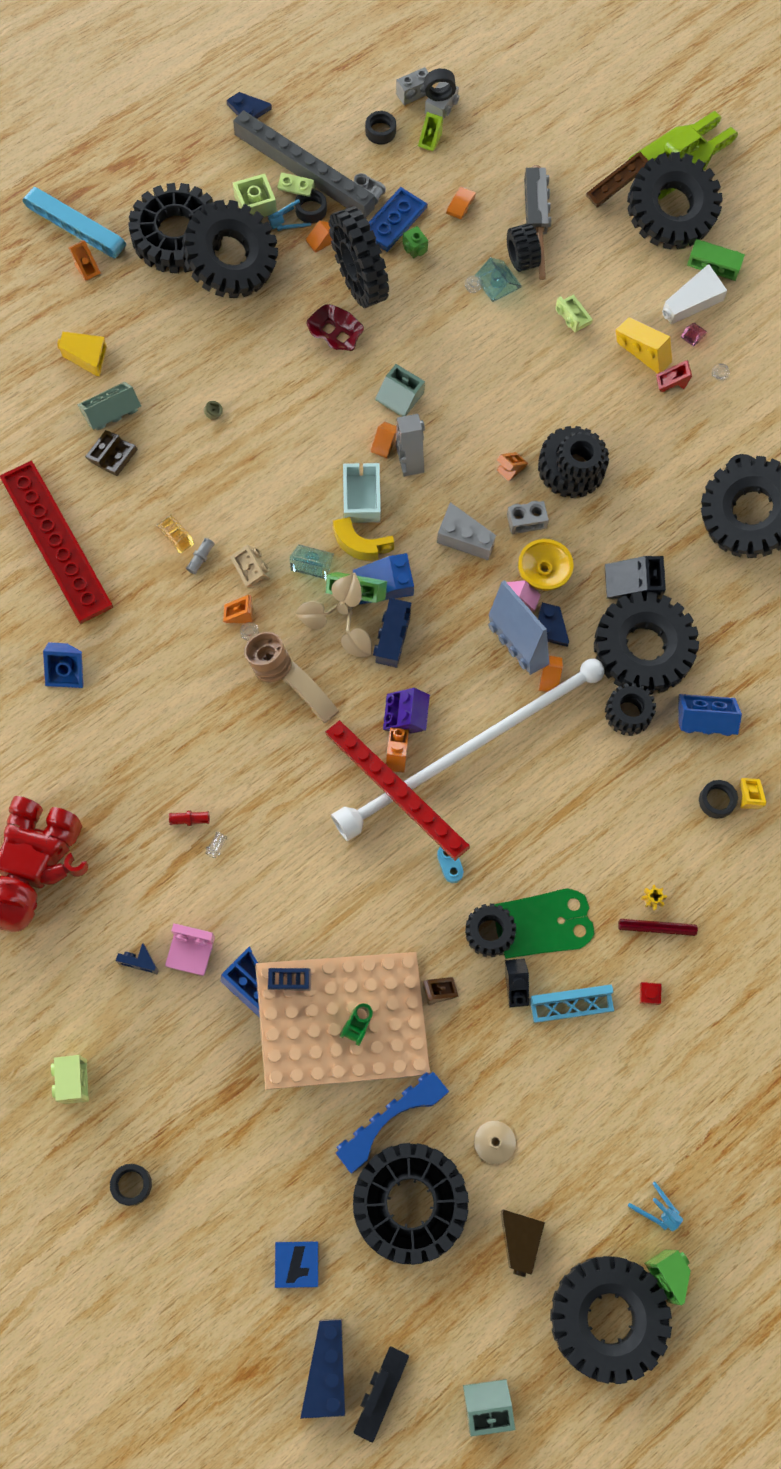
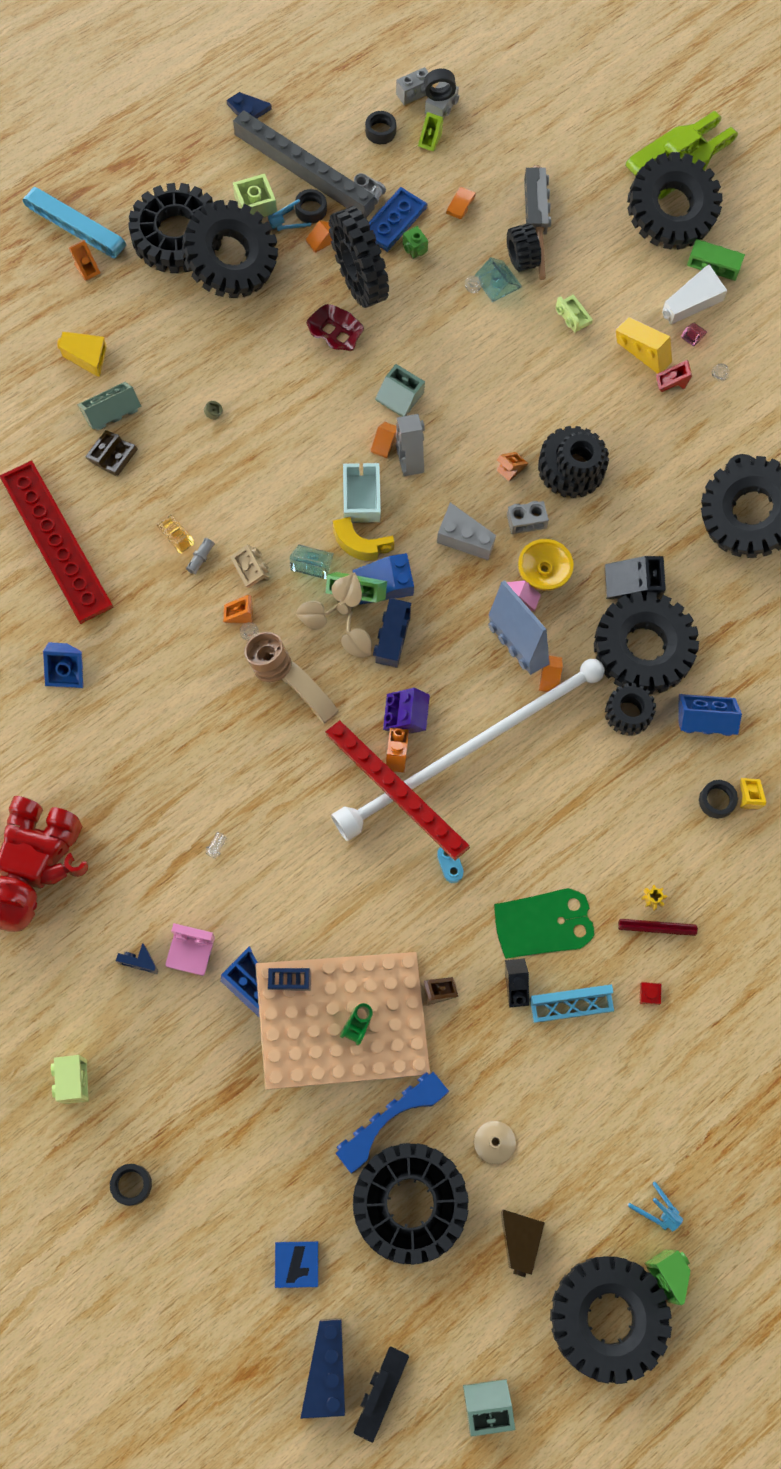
(189, 818): red pin -> none
(295, 184): yellowish green bracket -> none
(496, 914): black tyre -> none
(553, 621): dark blue wing -> none
(616, 180): reddish brown plate -> none

